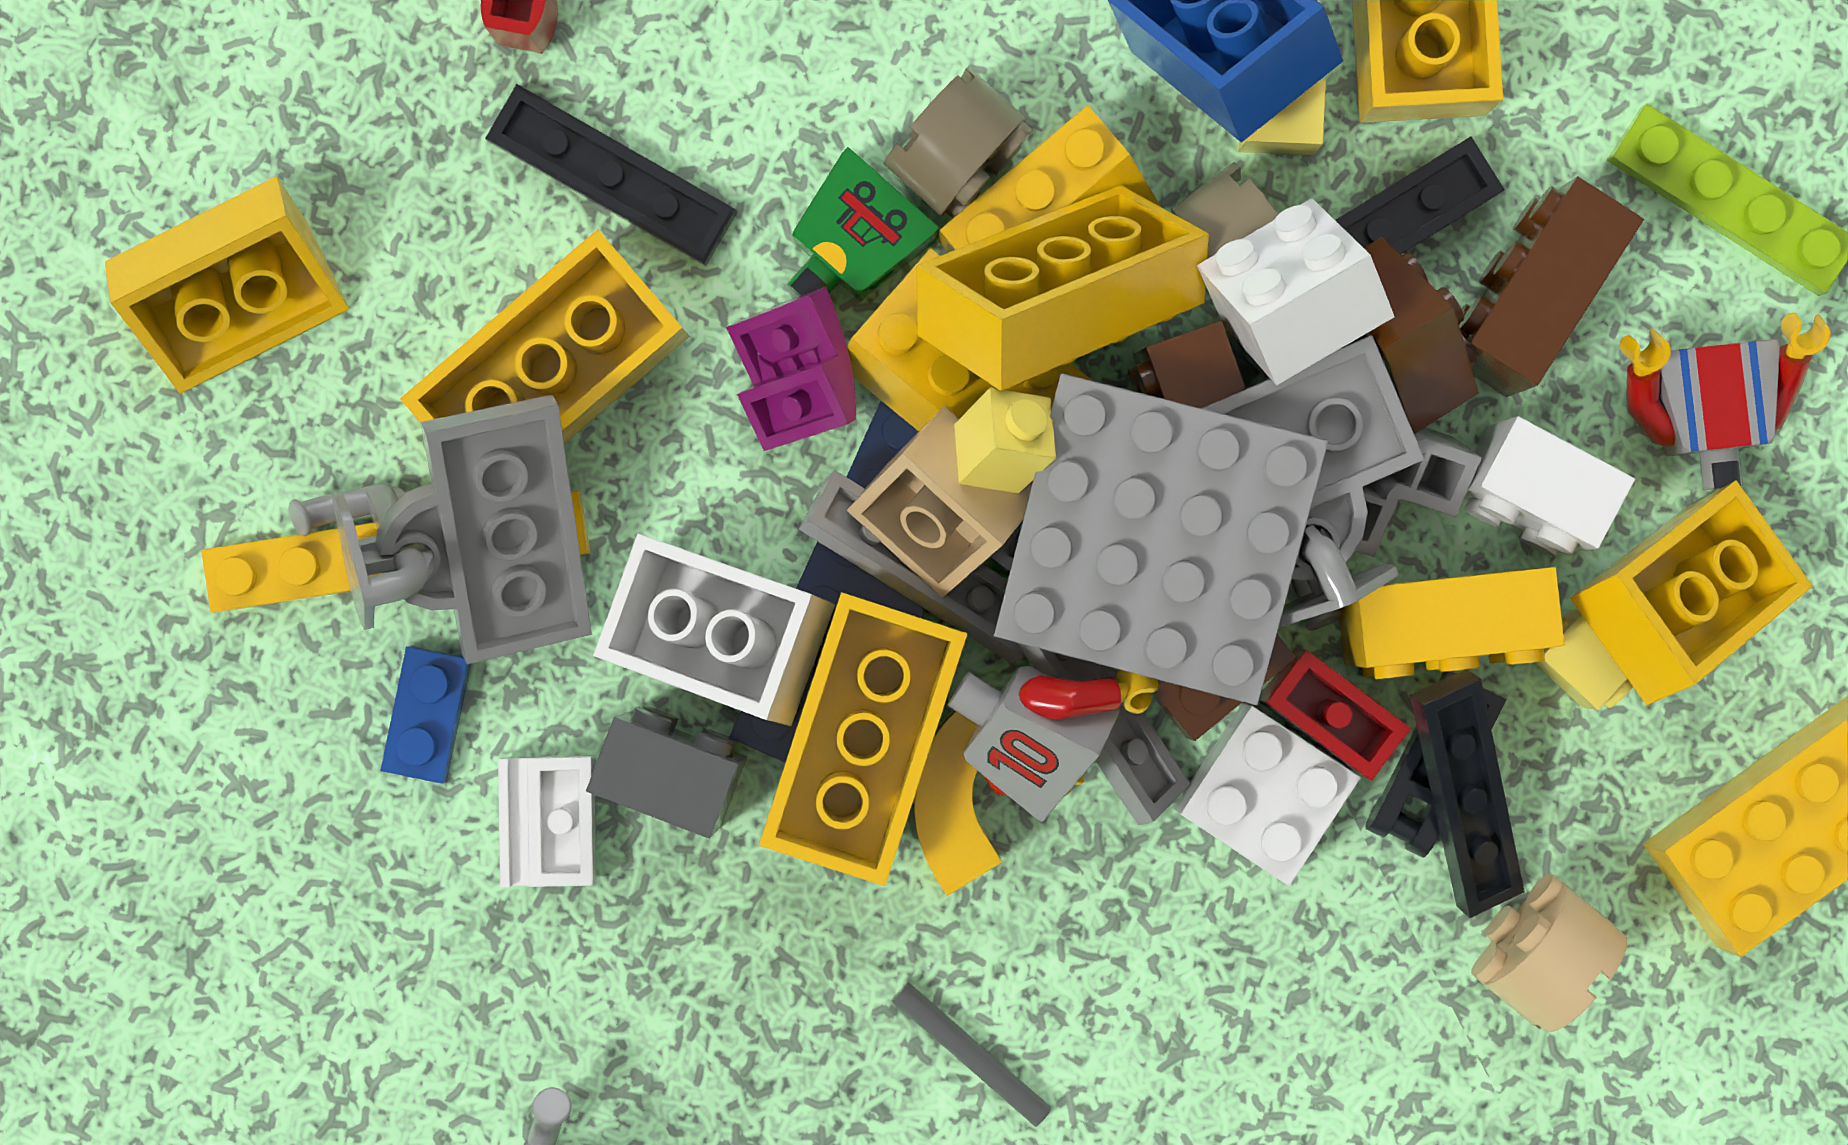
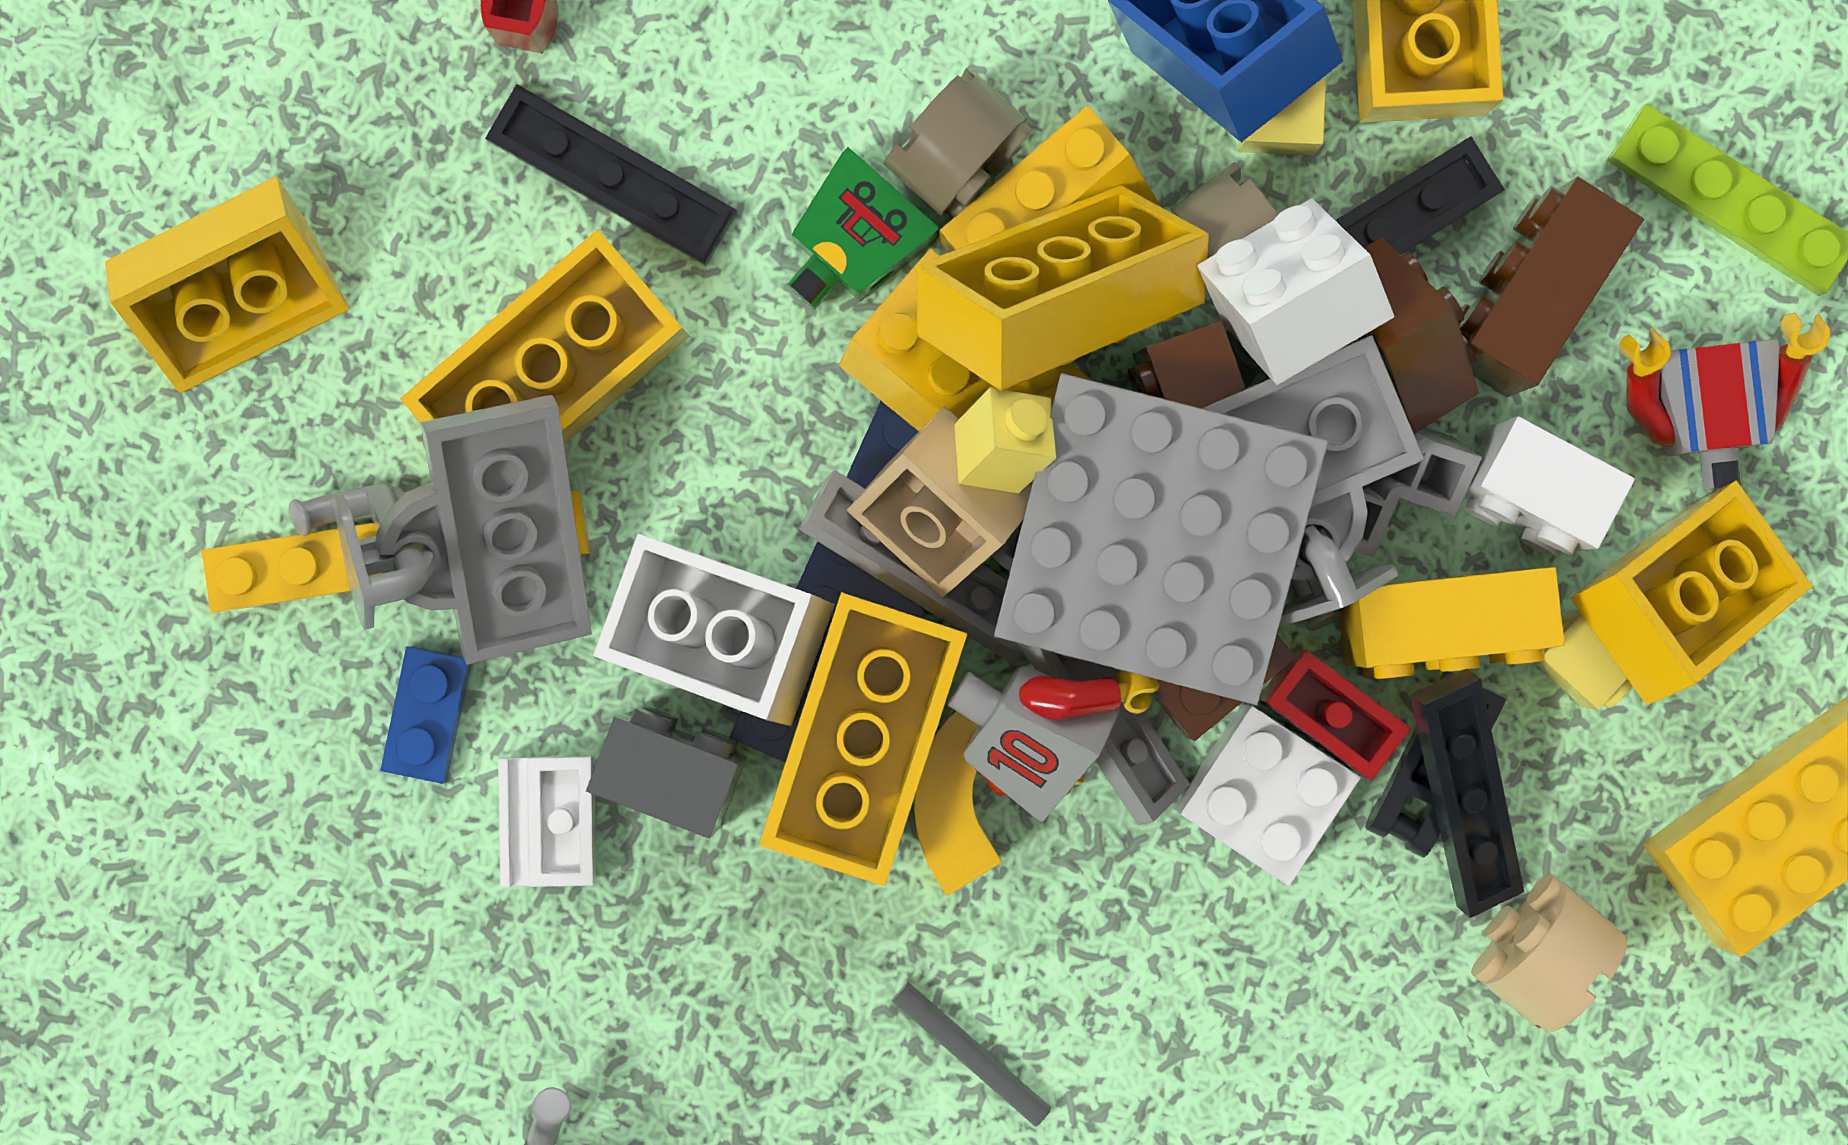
(796, 370): magenta slope -> none

